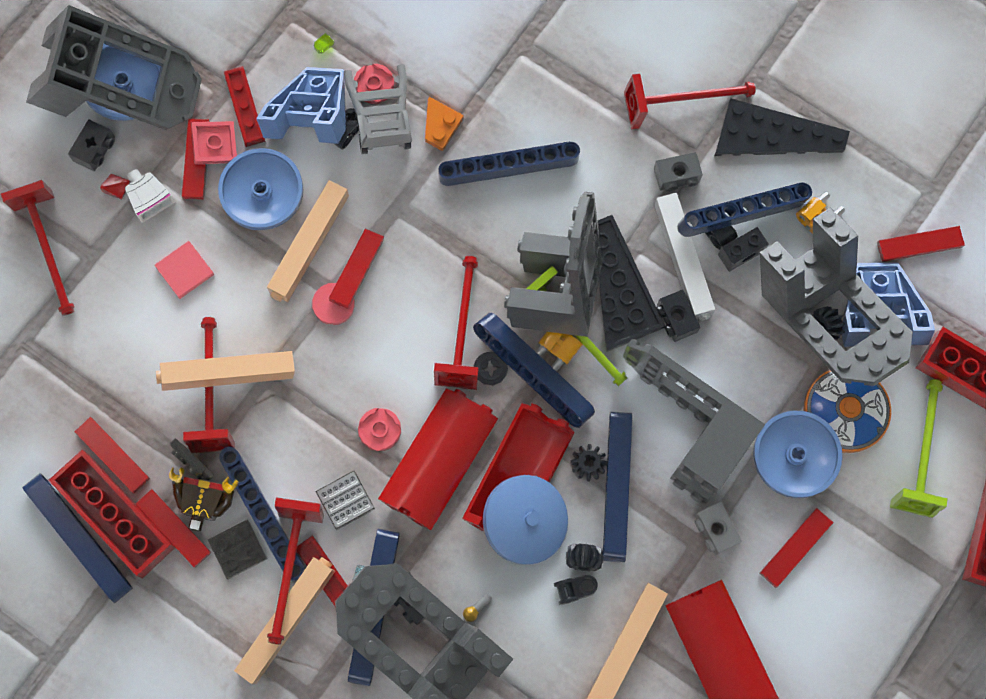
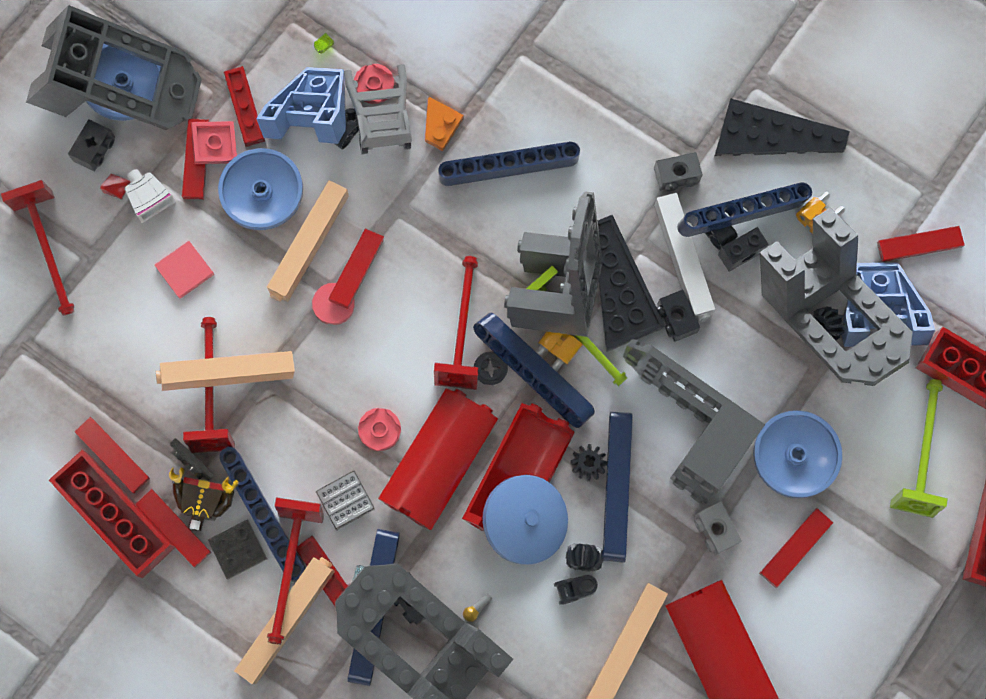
(77, 538): dark blue beam -> none
(637, 102): red tile -> none
(854, 410): dish -> none

